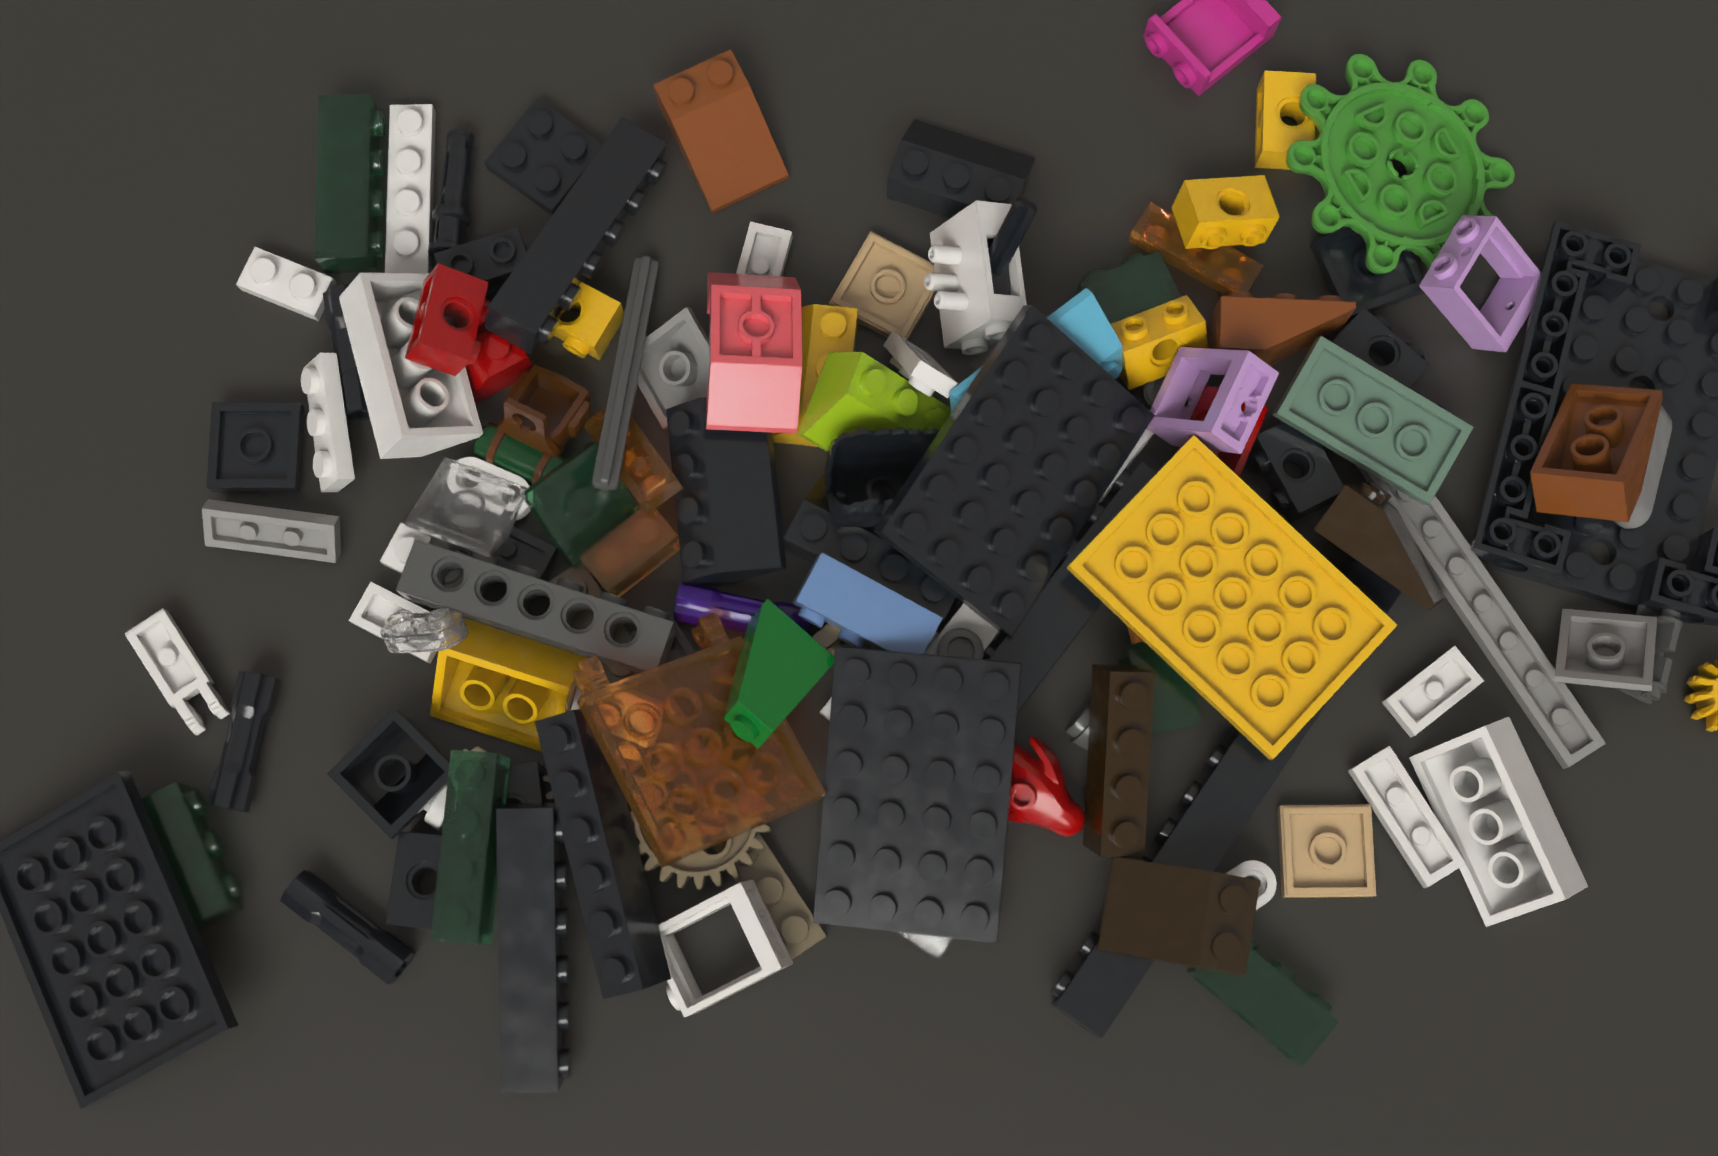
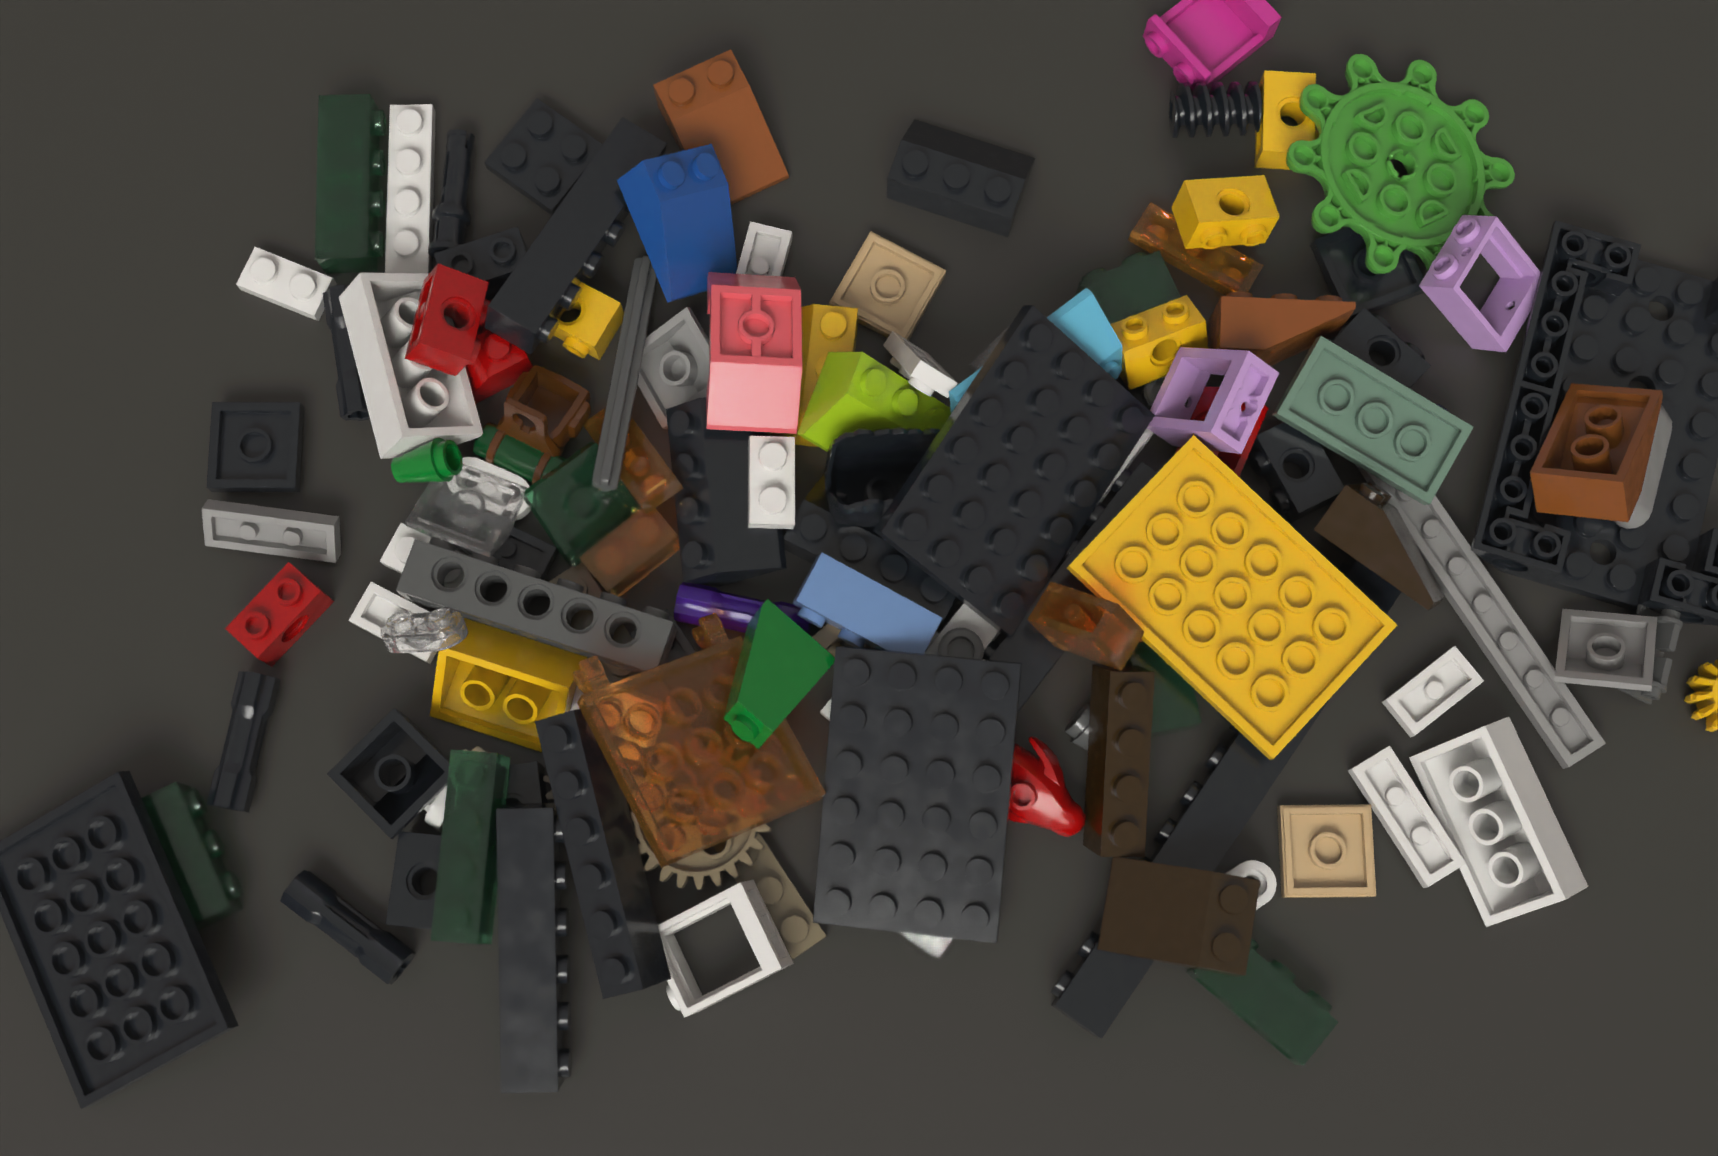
(175, 668): white hinge -> none
(279, 614): none -> red brick
(327, 422): white plate -> none
(431, 462): none -> green cone
(682, 218): none -> blue slope
(771, 482): none -> white plate
(979, 272): white piece -> none
(1086, 625): none -> clear orange brick
(1215, 108): none -> black piece

